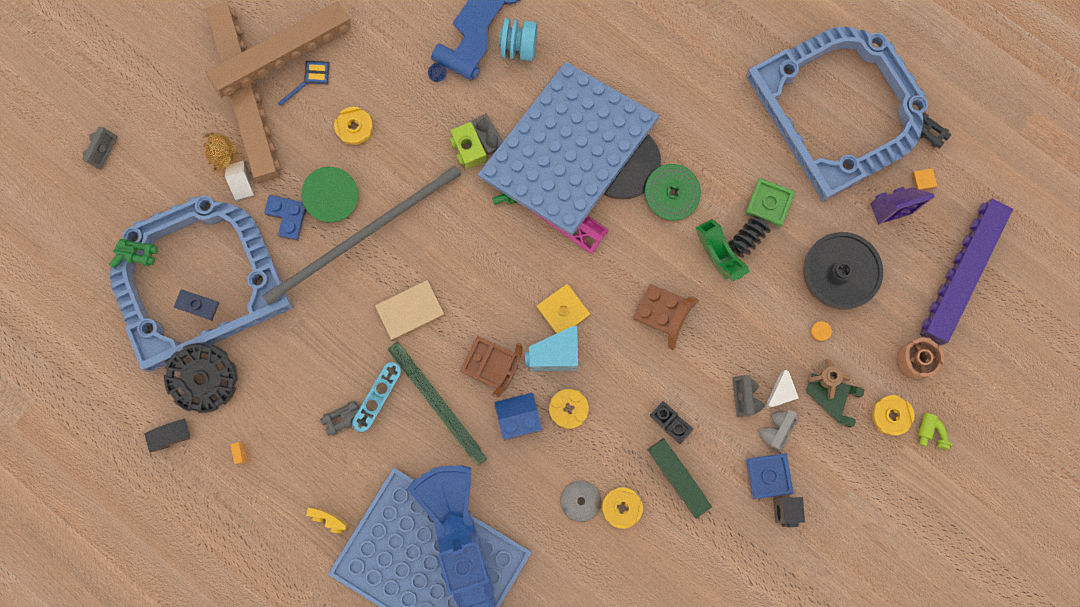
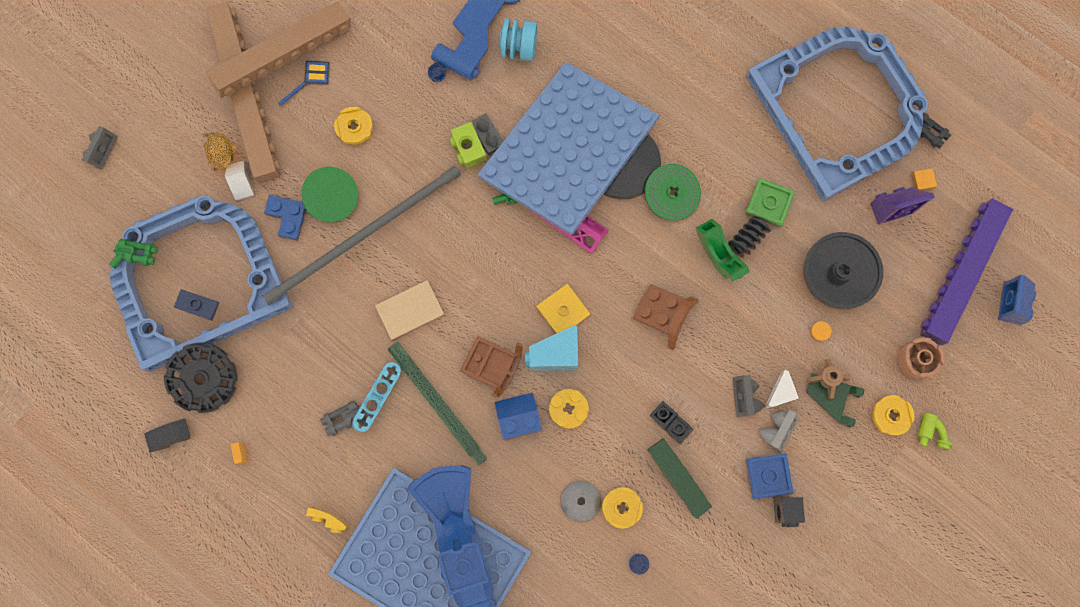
(639, 564): none -> clear blue plate
(1017, 300): none -> blue slope

